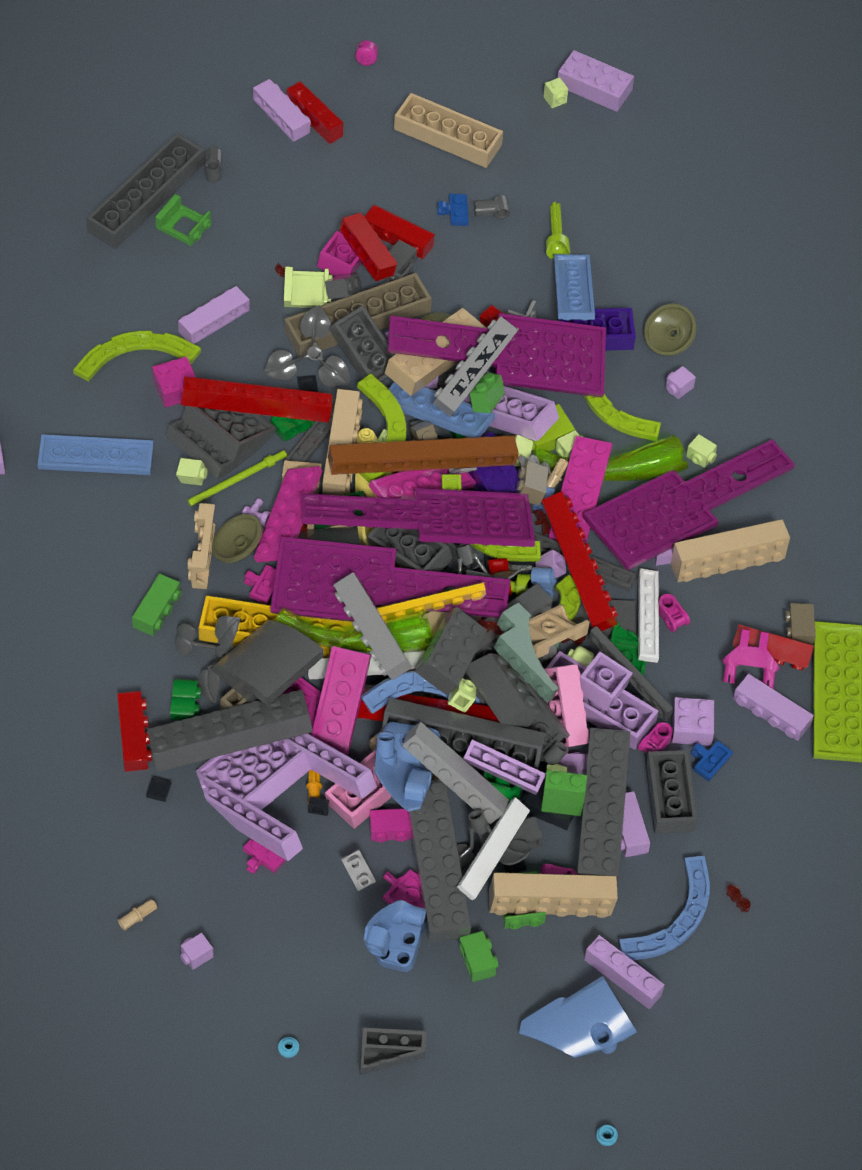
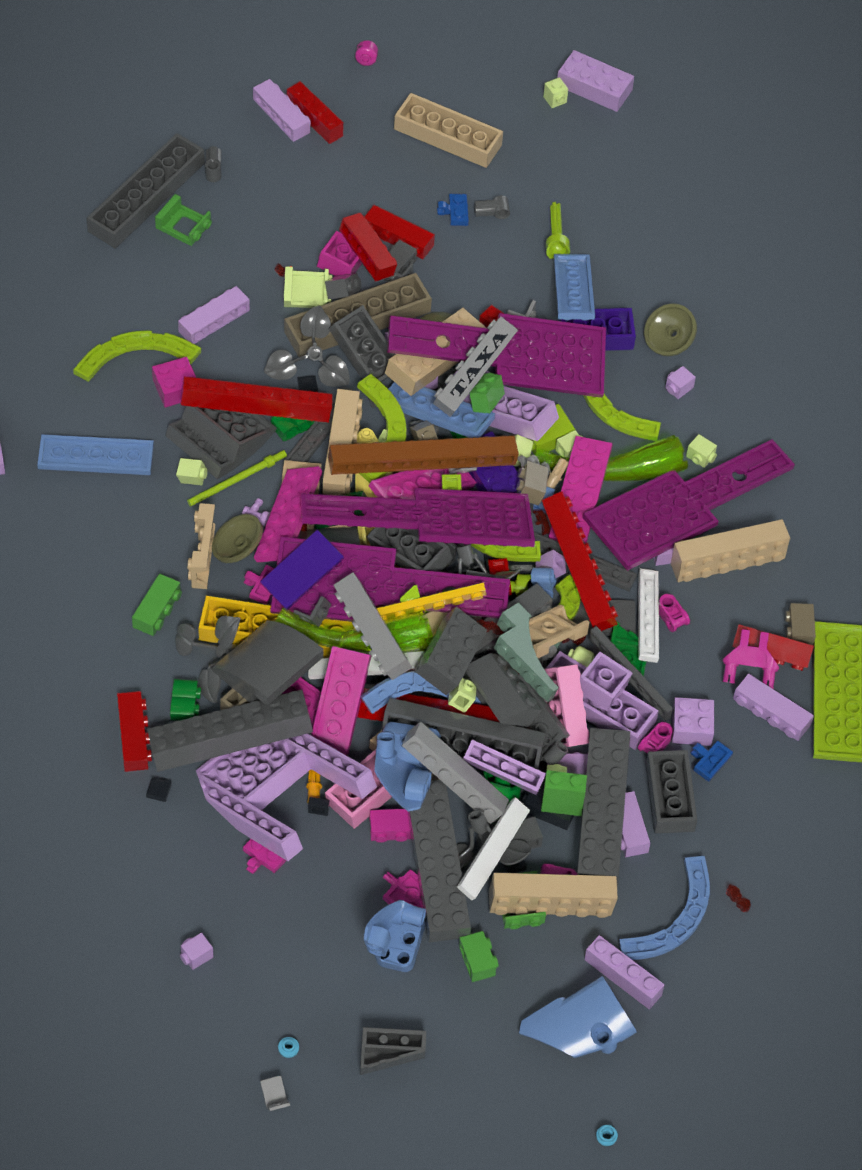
(137, 914): tan axle -> none
(274, 1093): none -> light grey bracket
(302, 570): none -> dark purple tile
(319, 613): none -> dark grey bracket
(358, 870): light grey hips -> none
(412, 594): none -> lime slope

